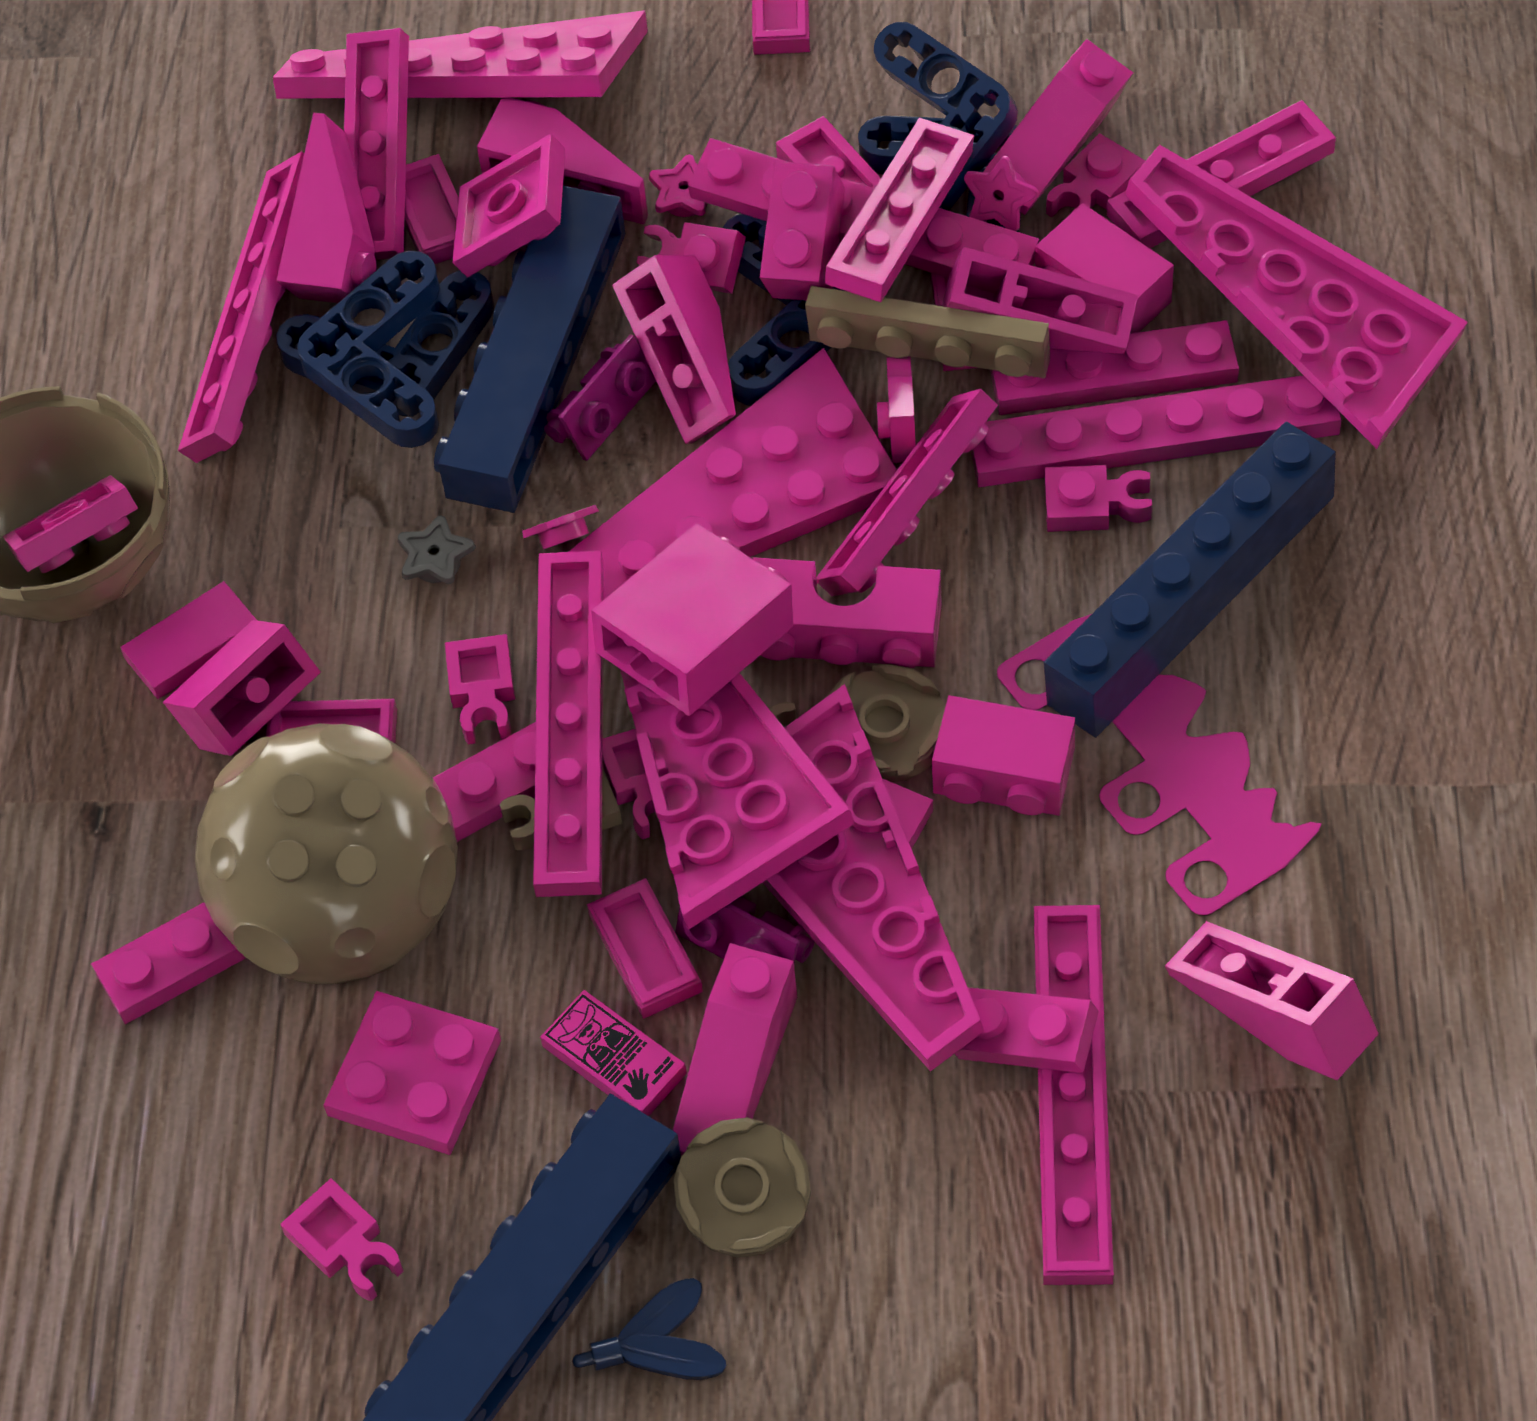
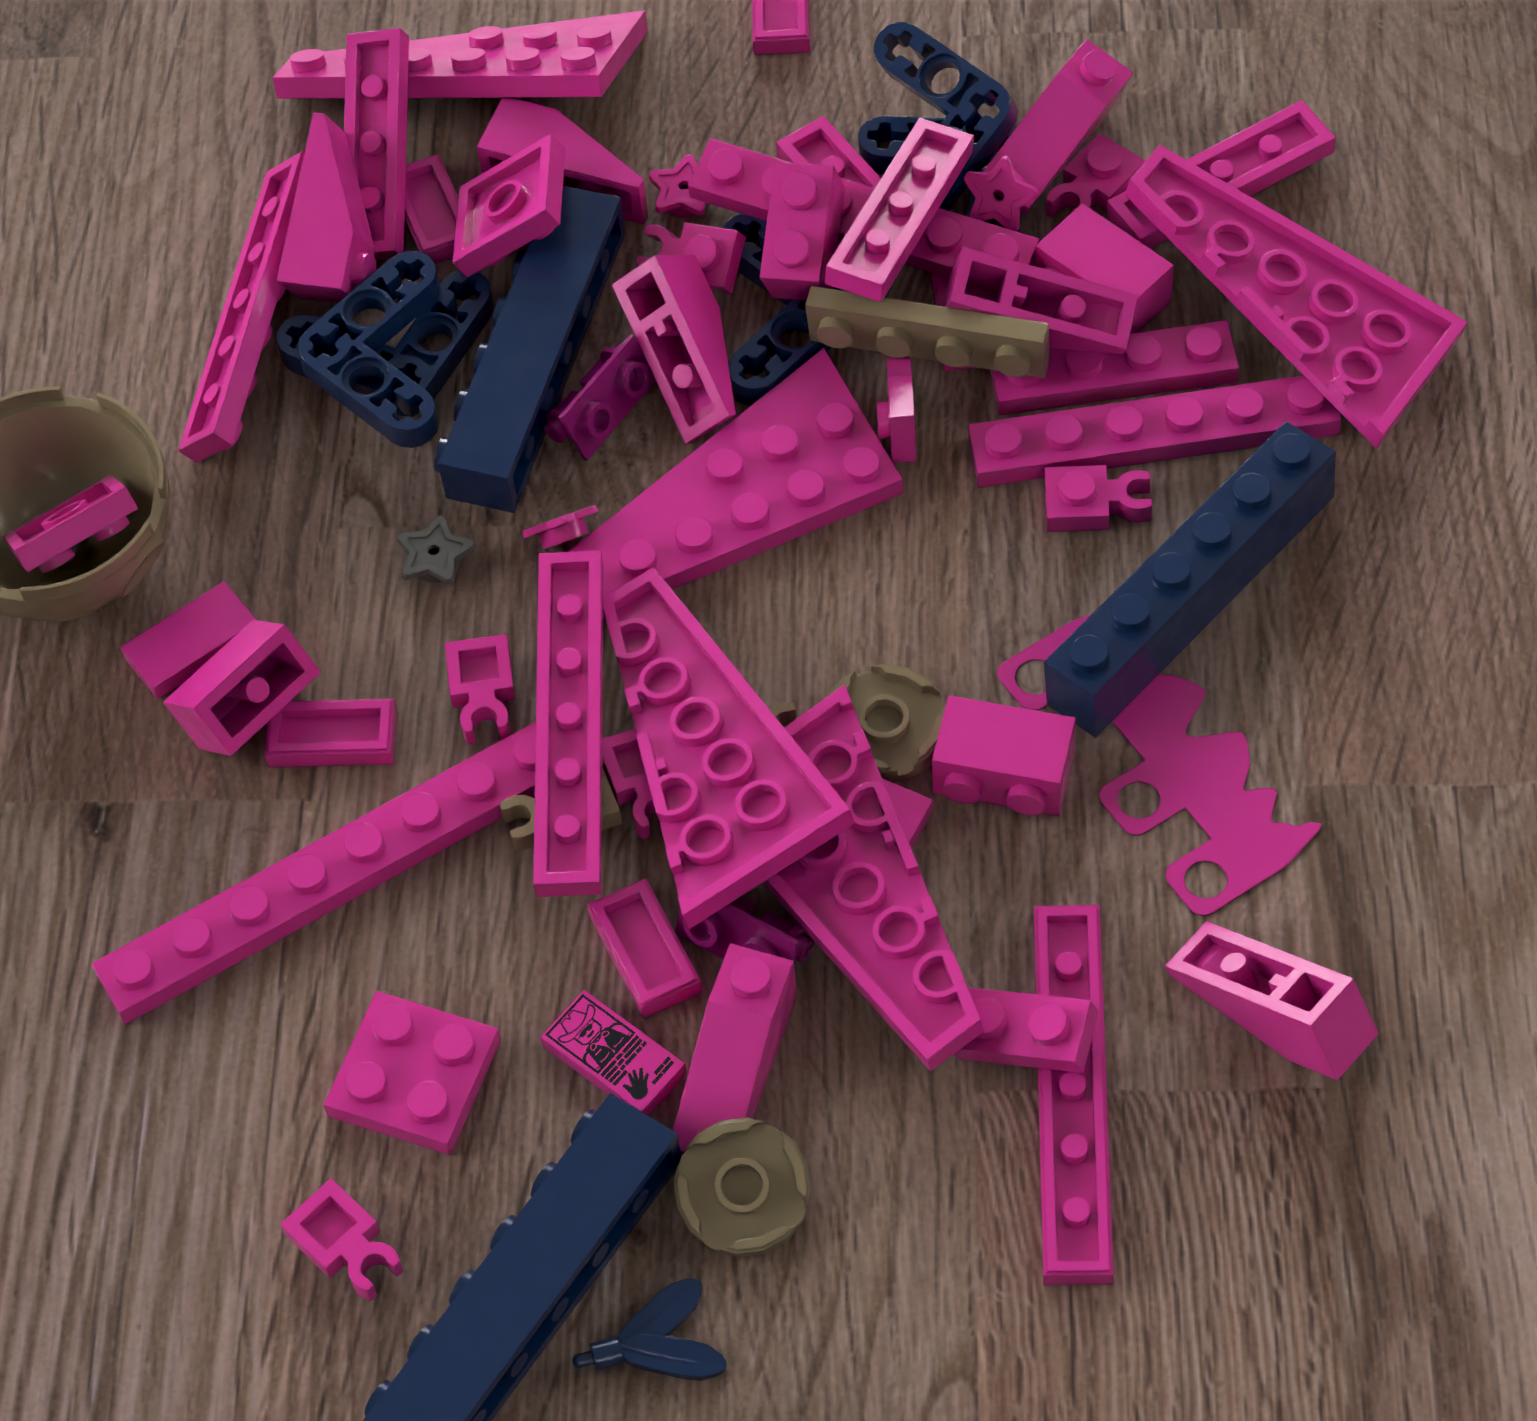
(325, 853): dark tan rock -> none
(693, 618): dark pink brick -> none
(888, 627): dark pink arch -> none
(919, 478): dark pink plate -> none

